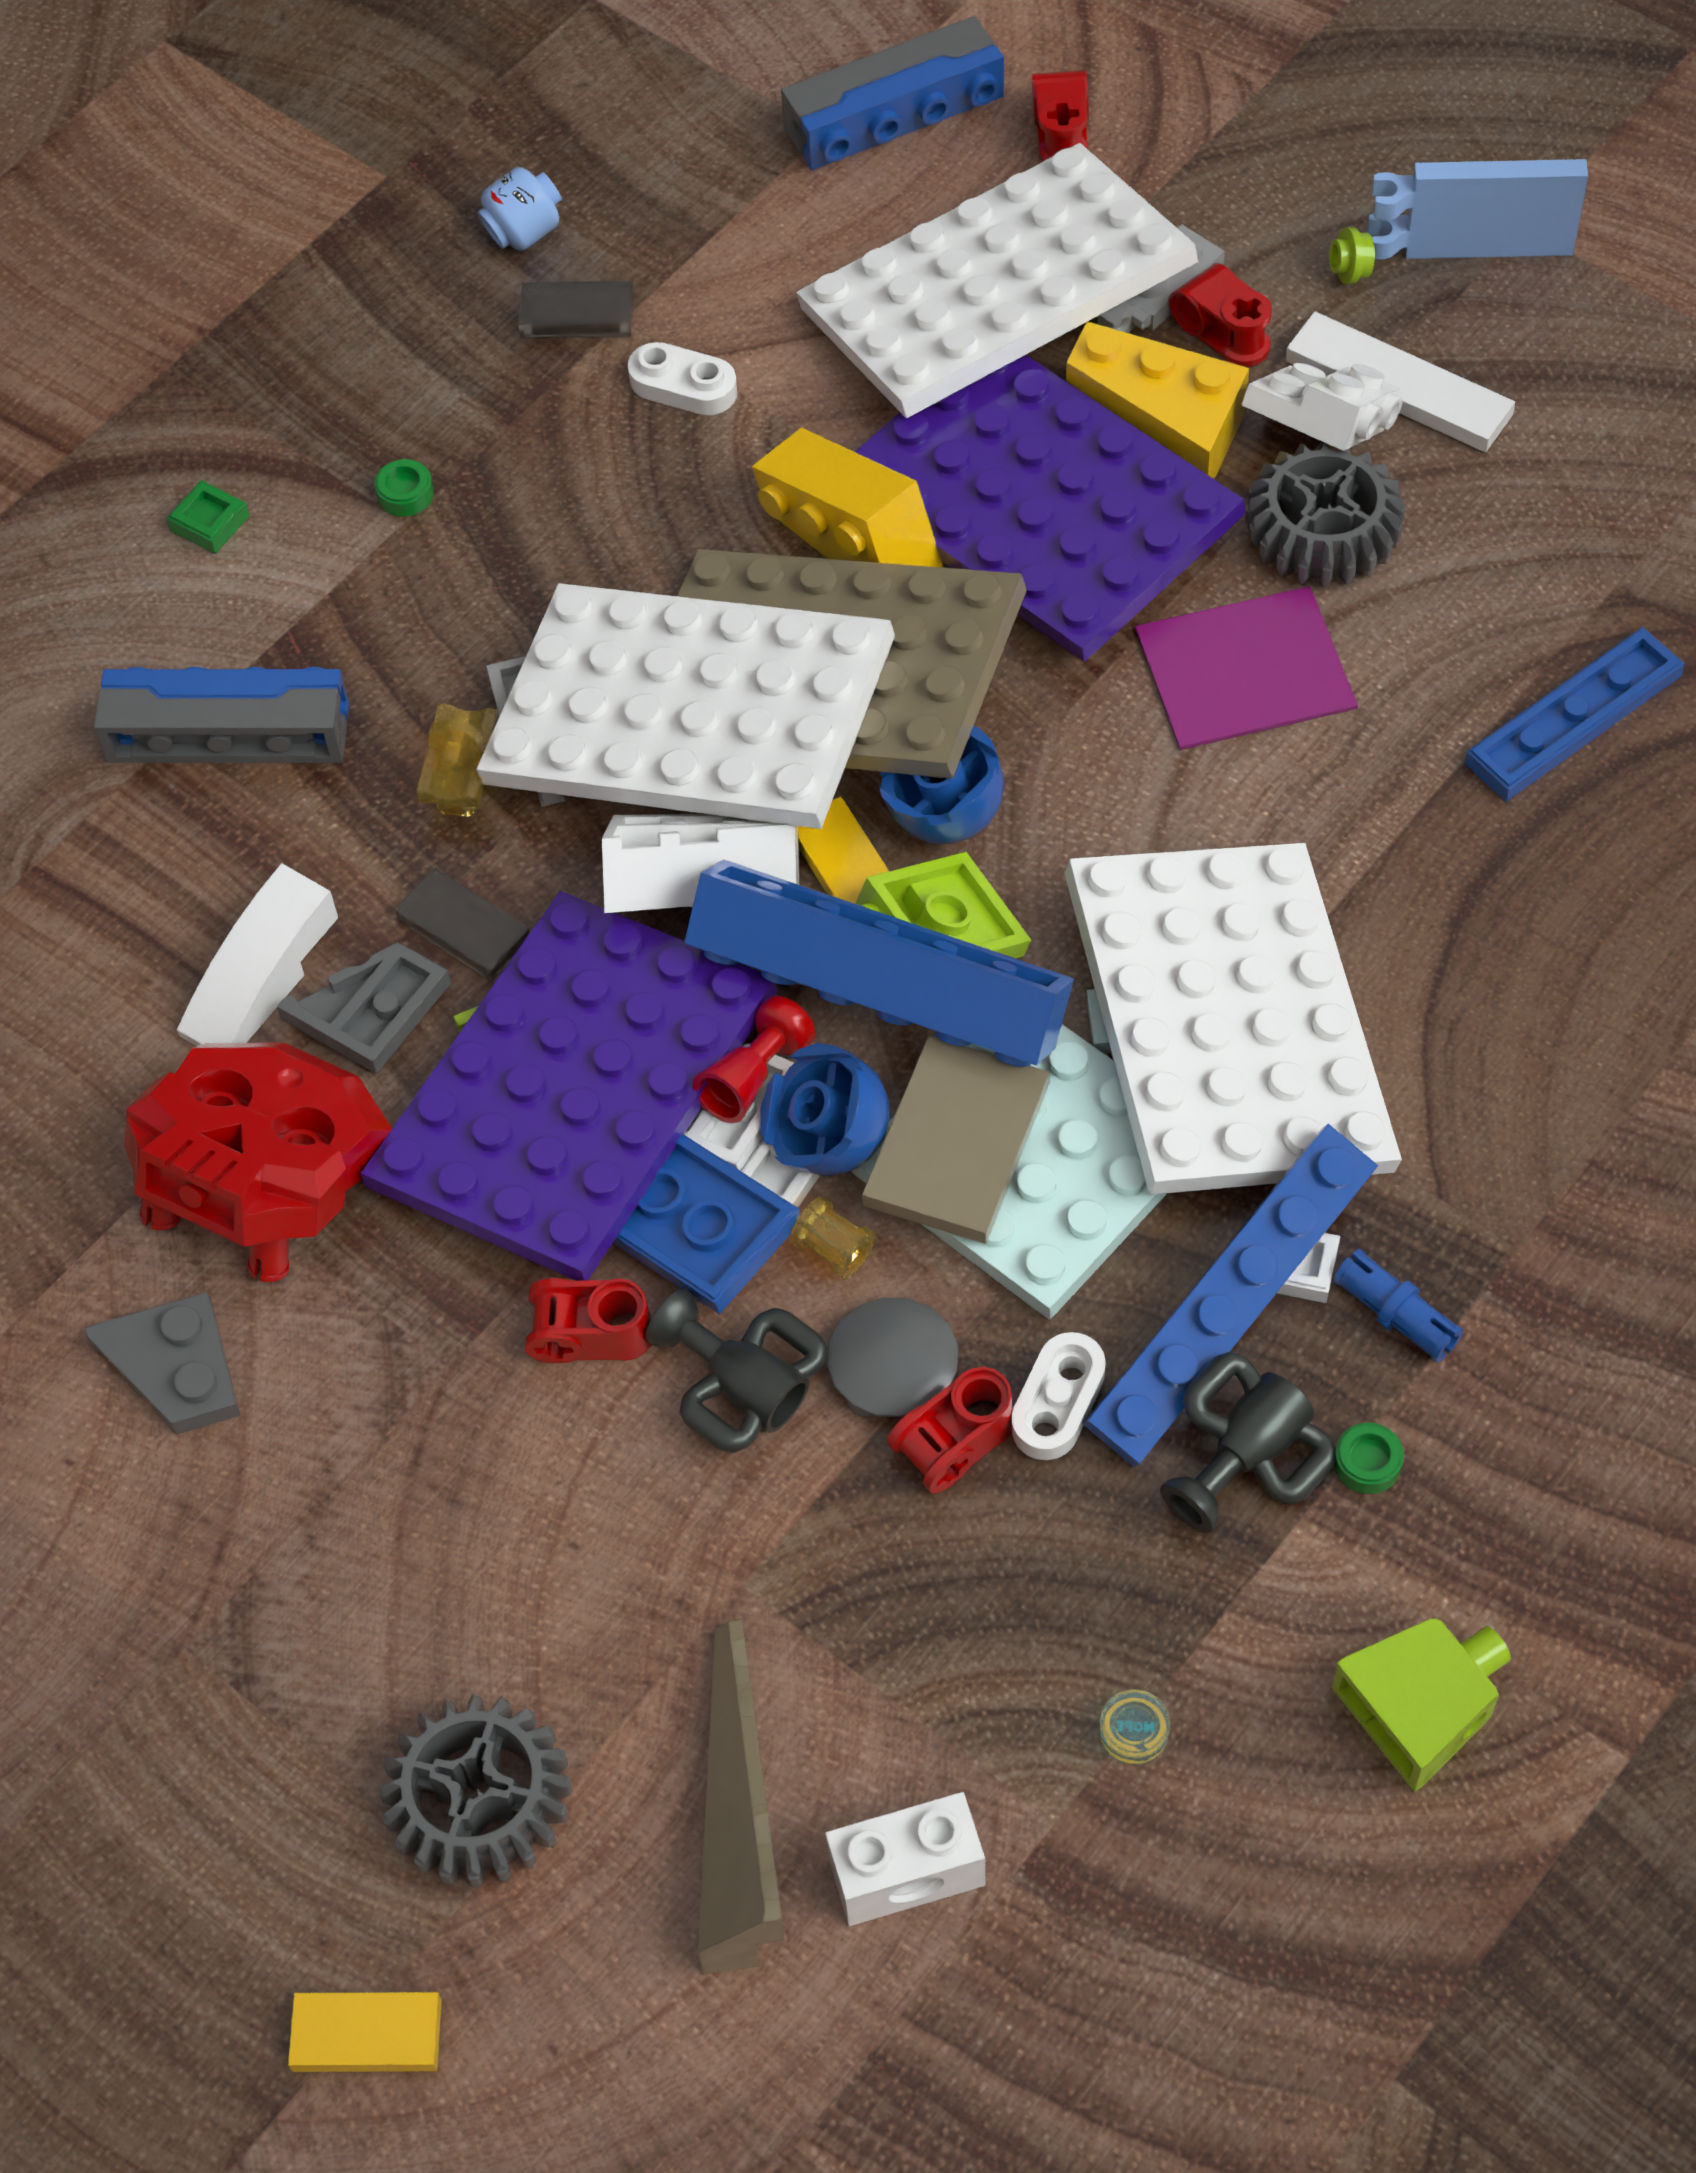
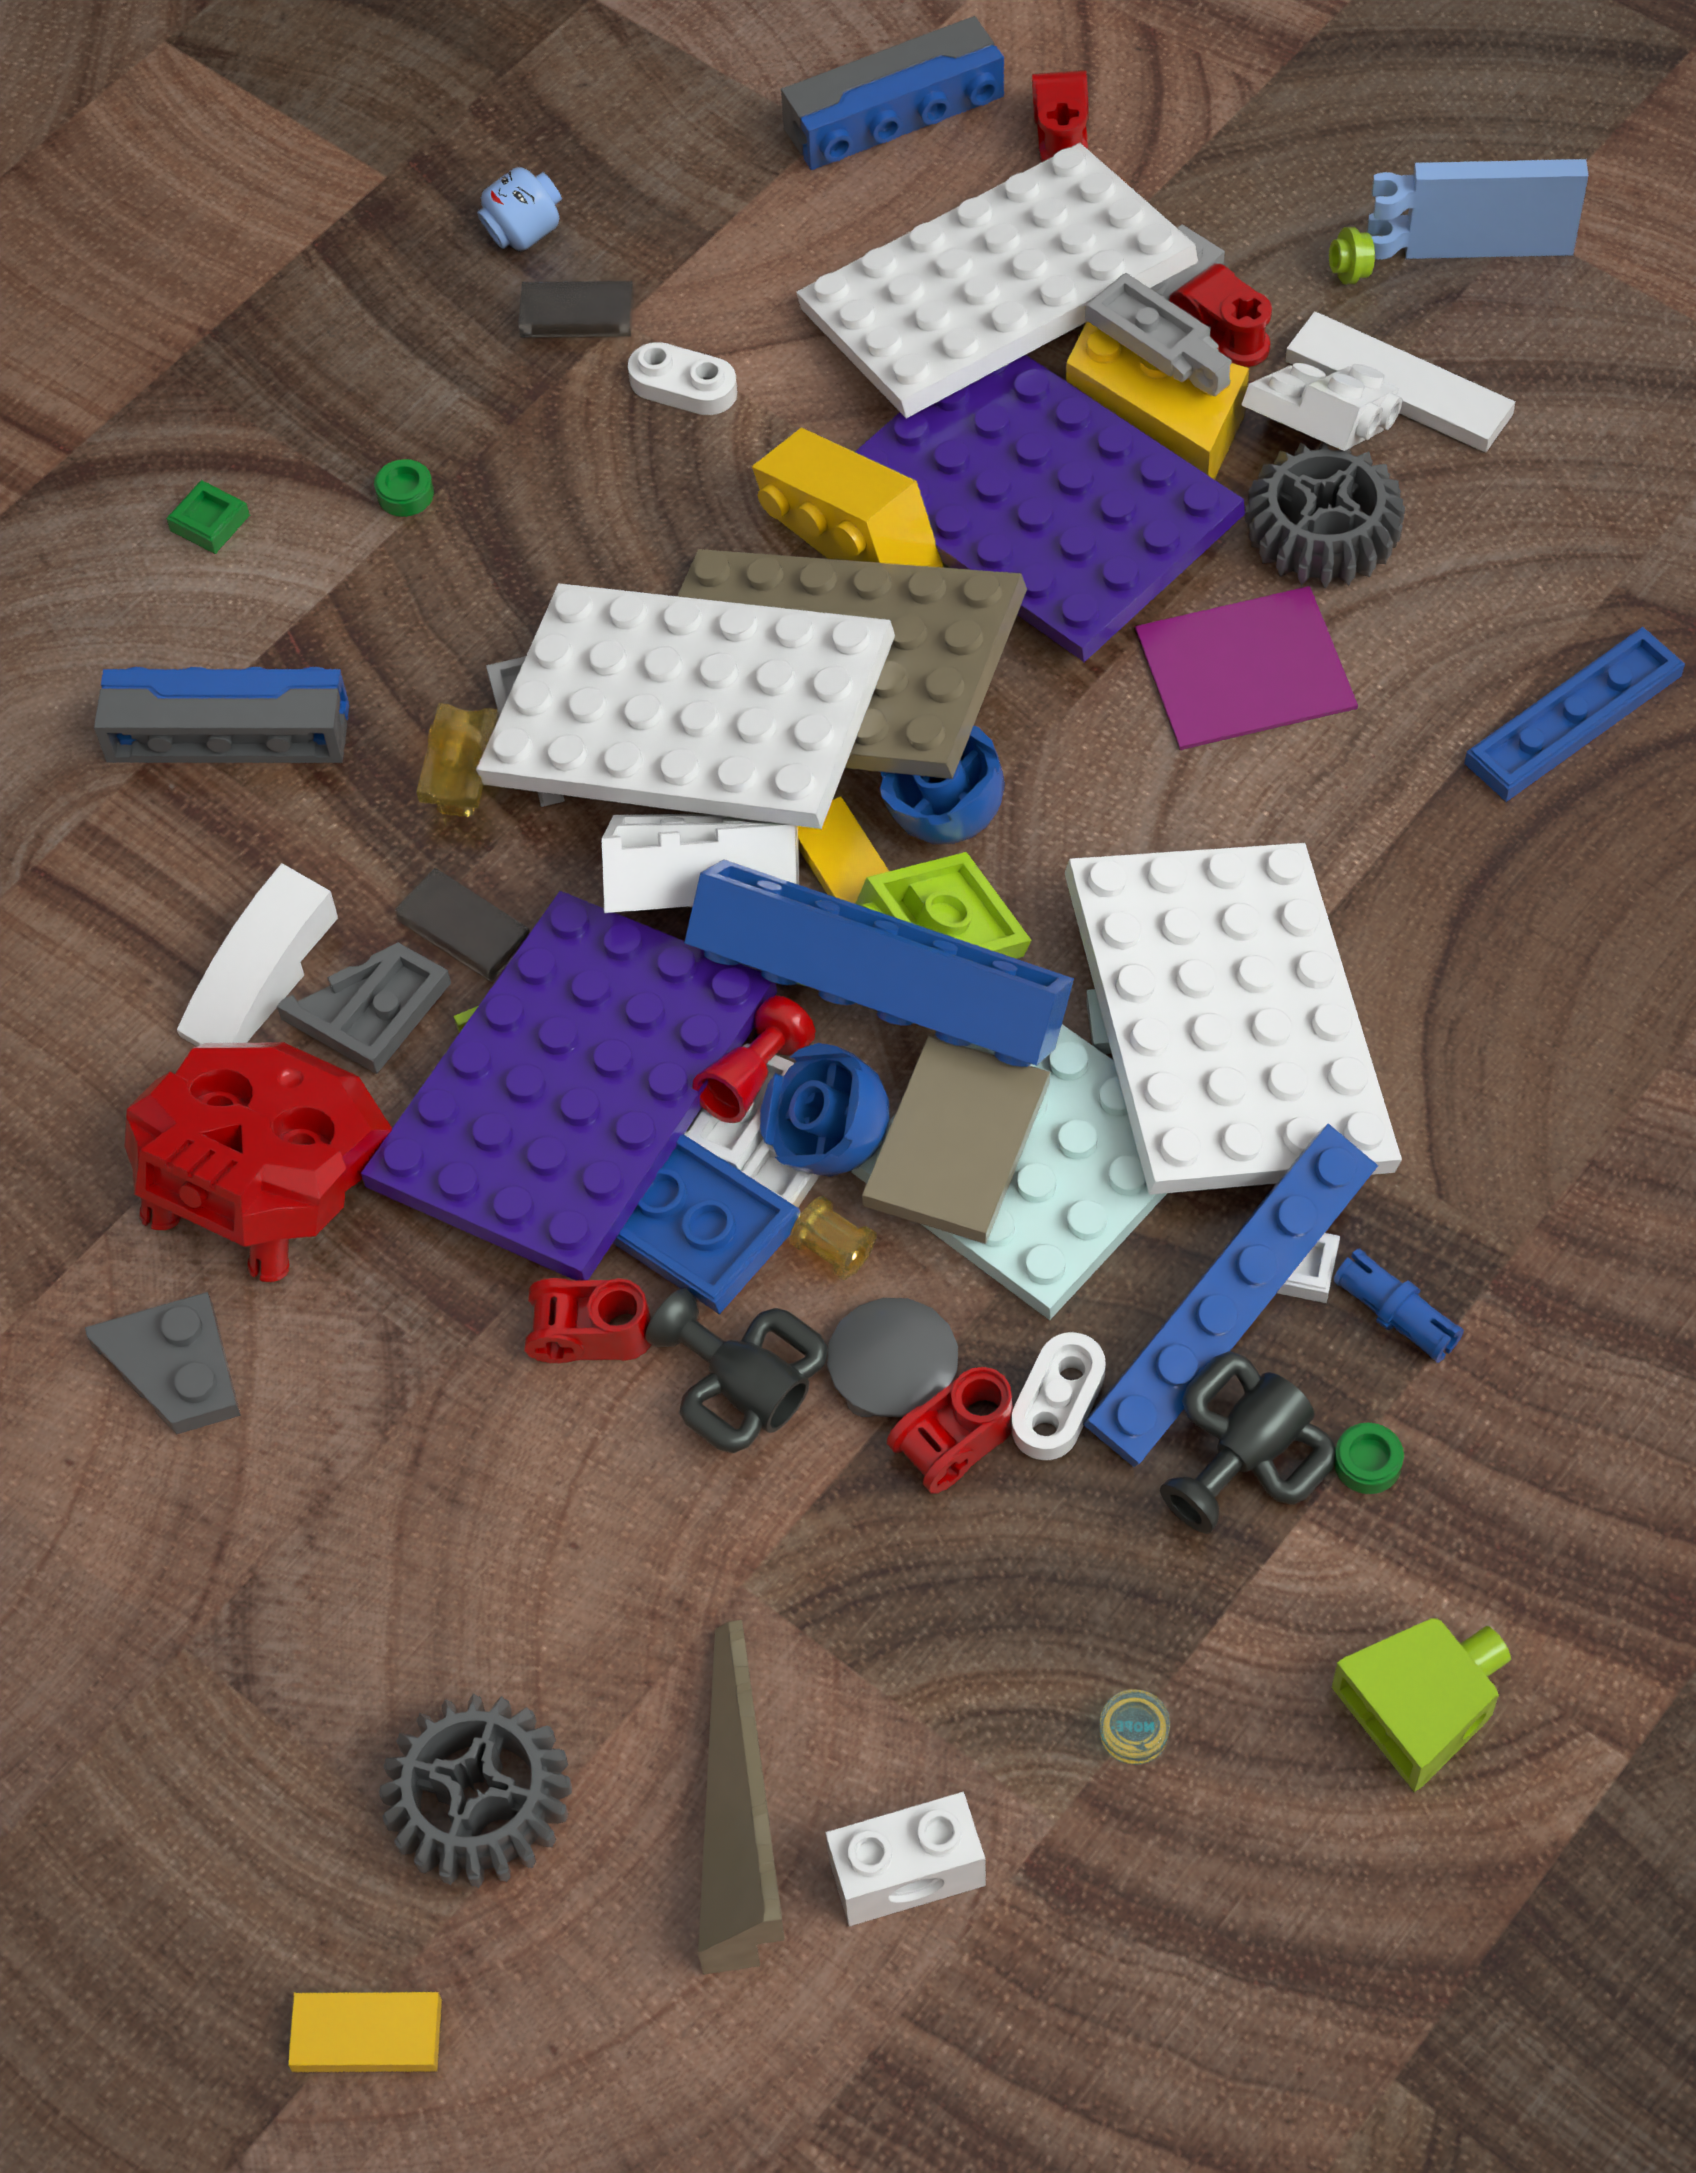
(1160, 333): none -> light grey hinge

